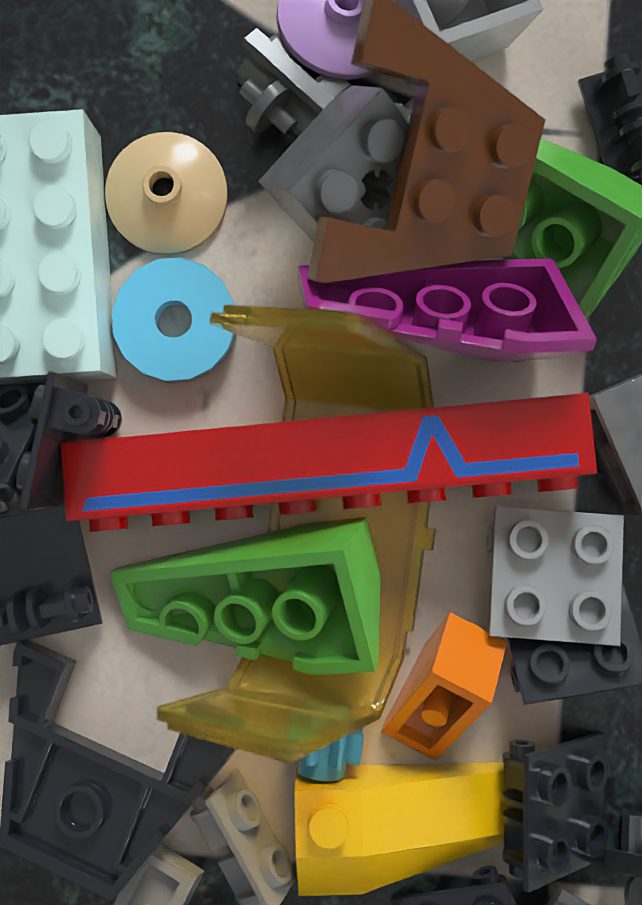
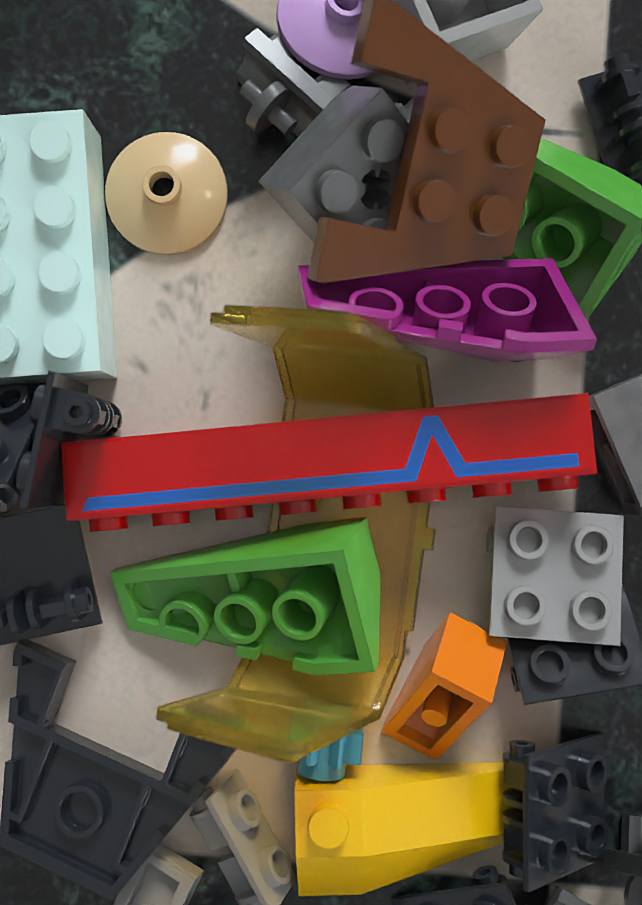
(138, 315): medium azure tile -> none

